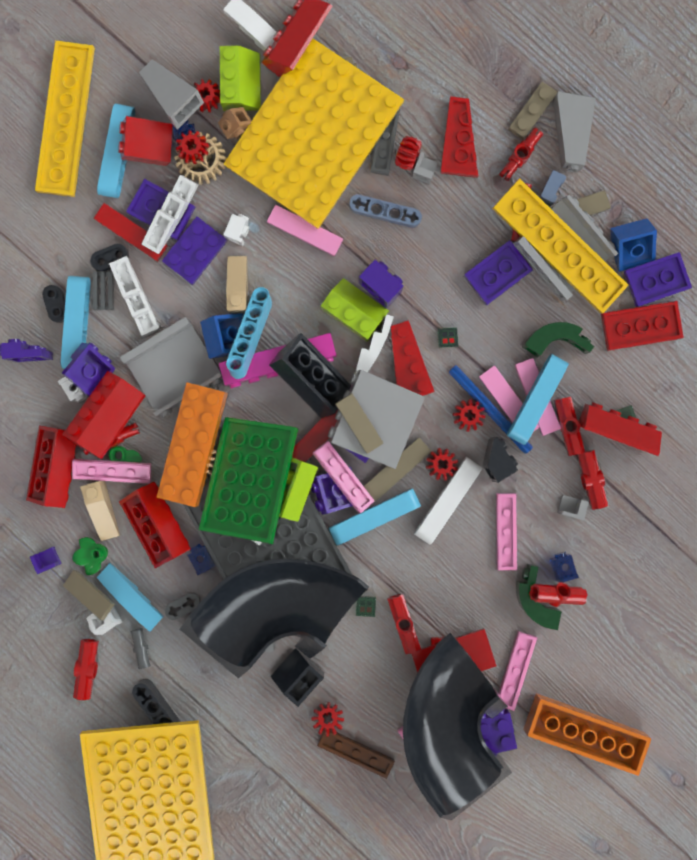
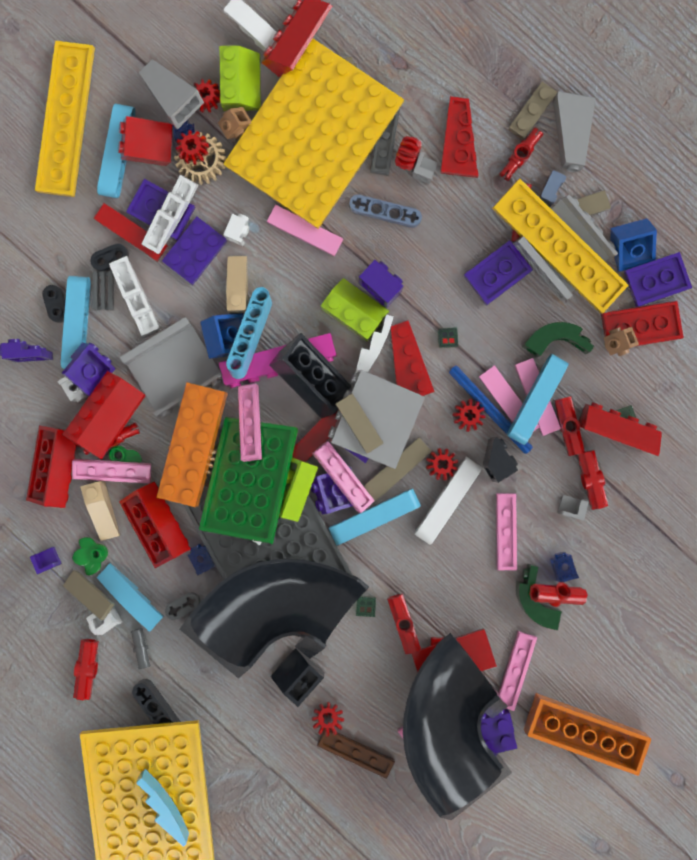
(167, 813): none -> medium azure slope
(249, 422): none -> bright pink tile
(620, 341): none -> medium nougat brick

